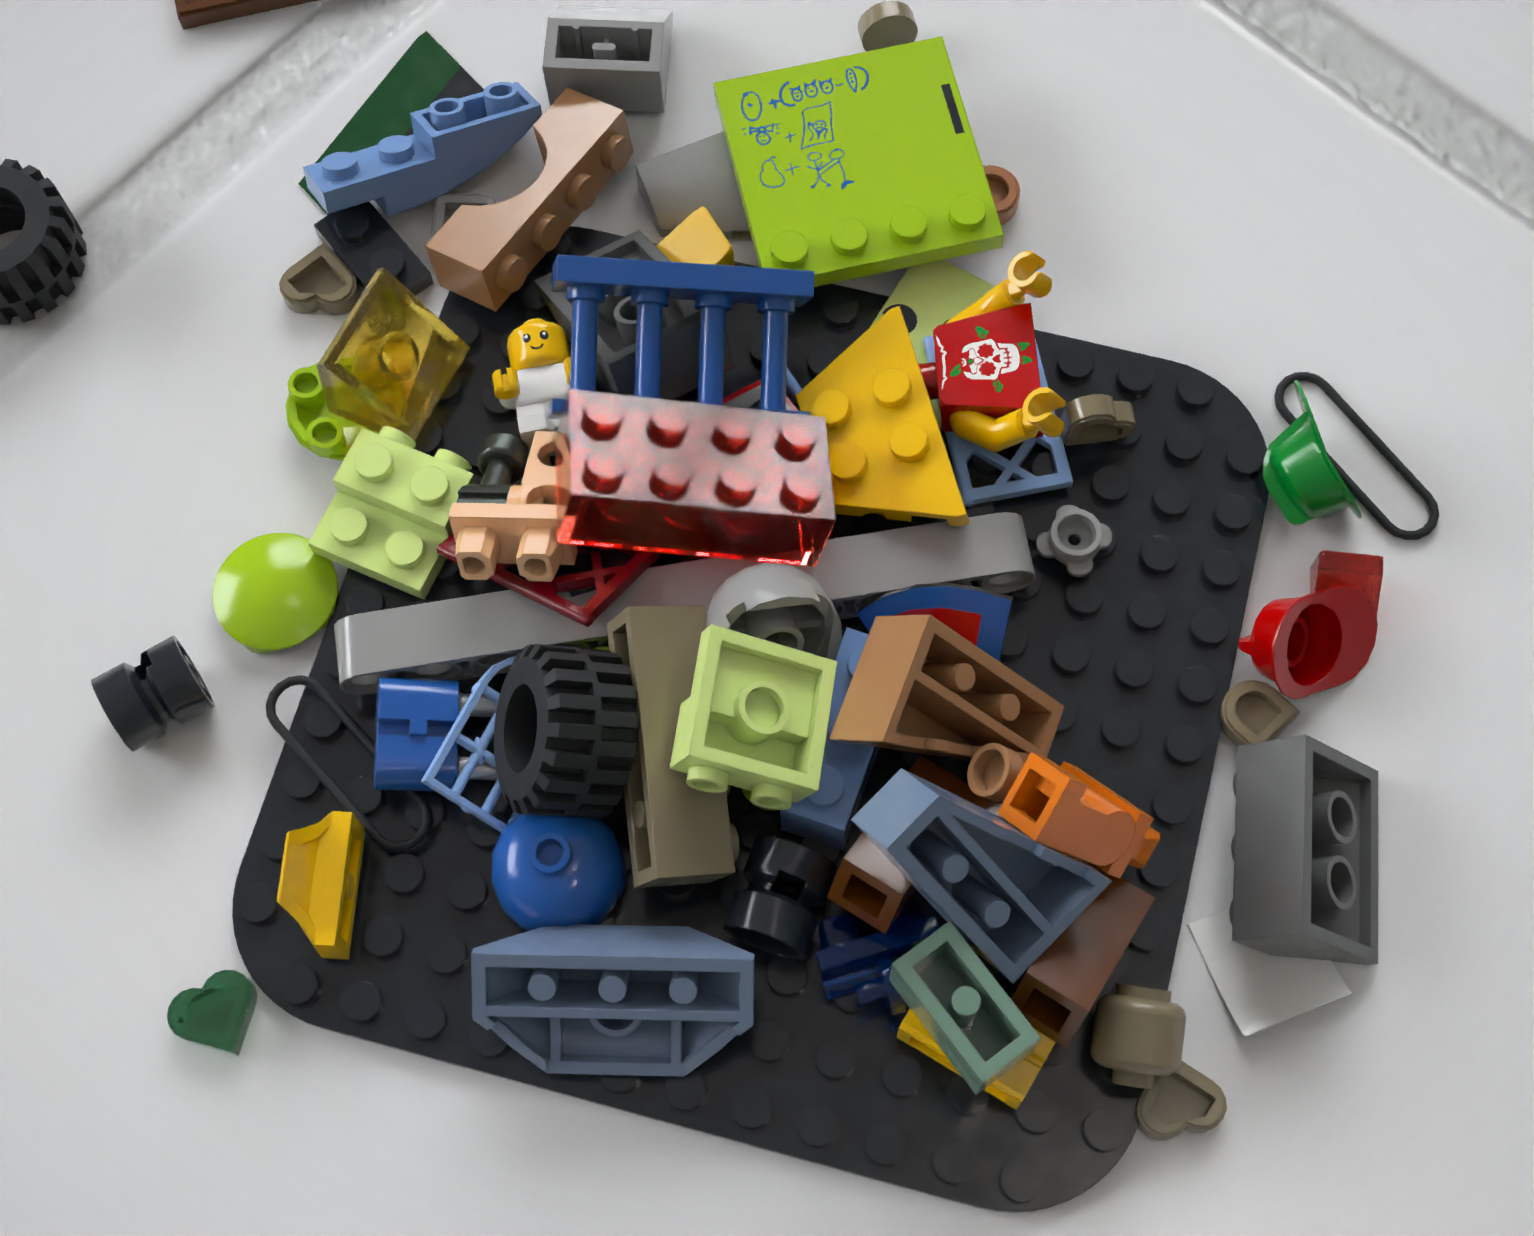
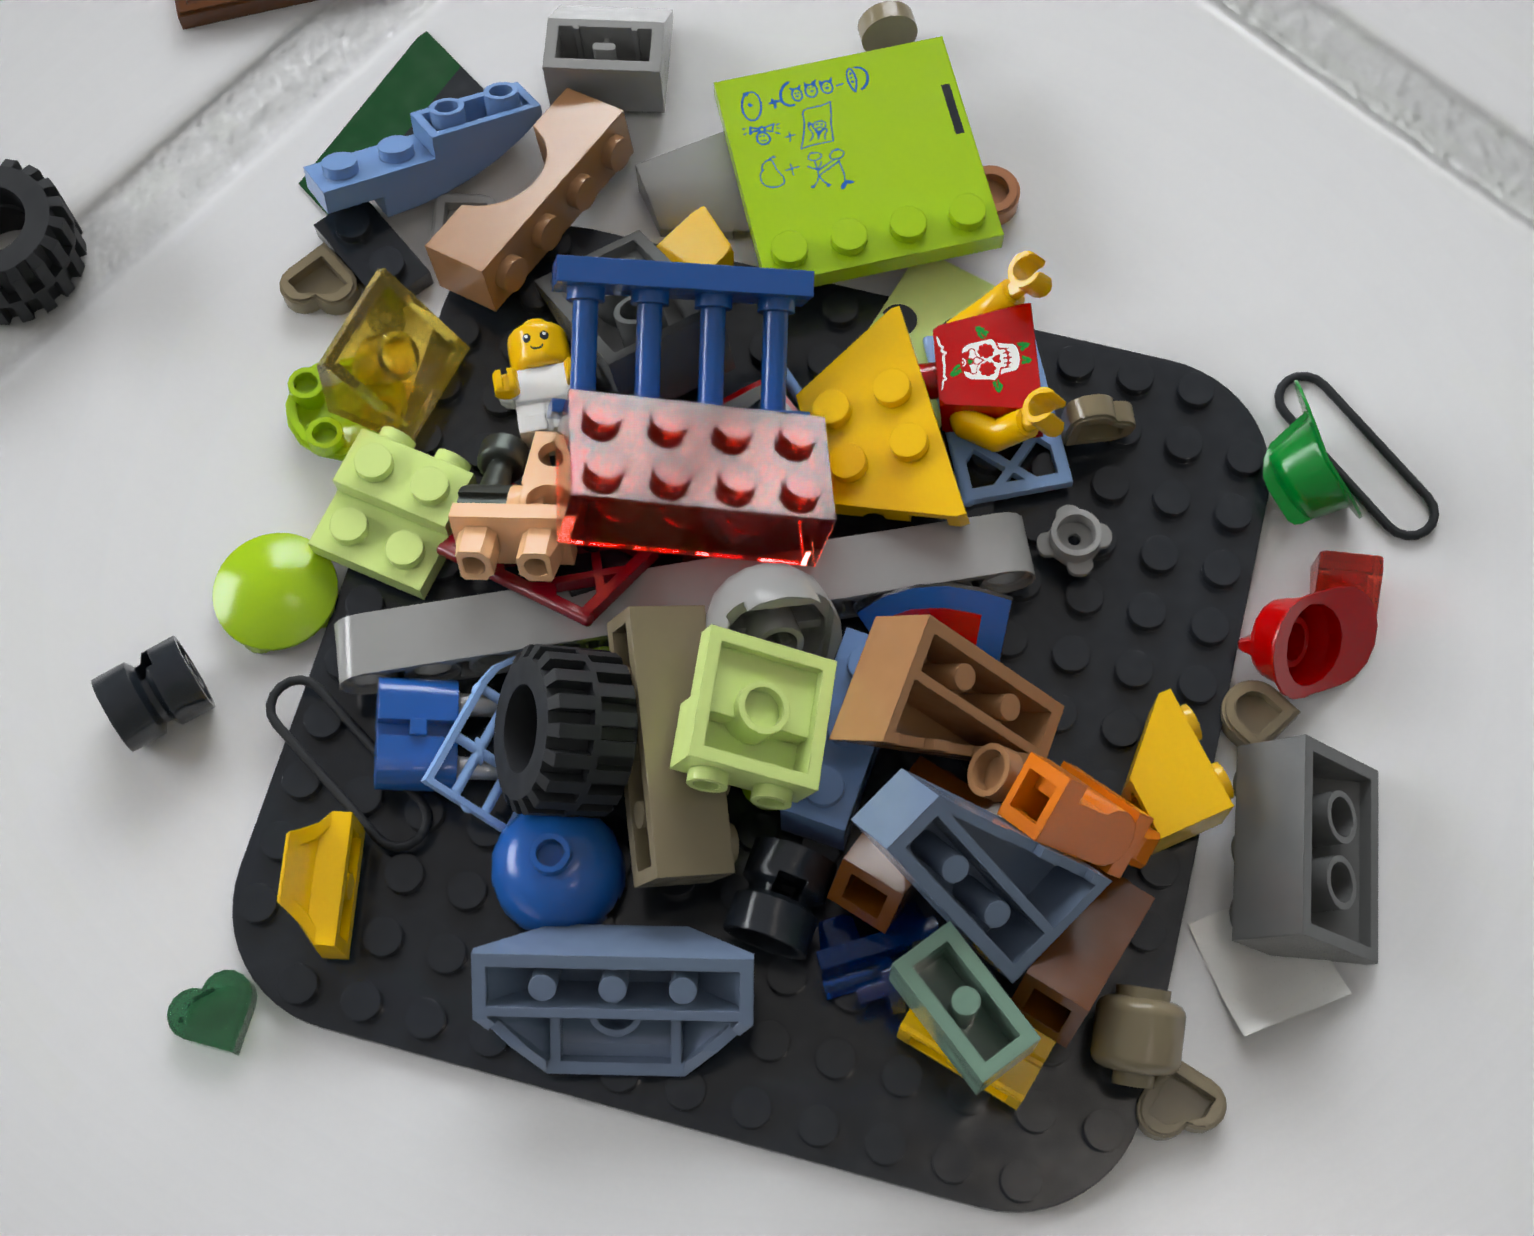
(1174, 776): none -> yellow slope

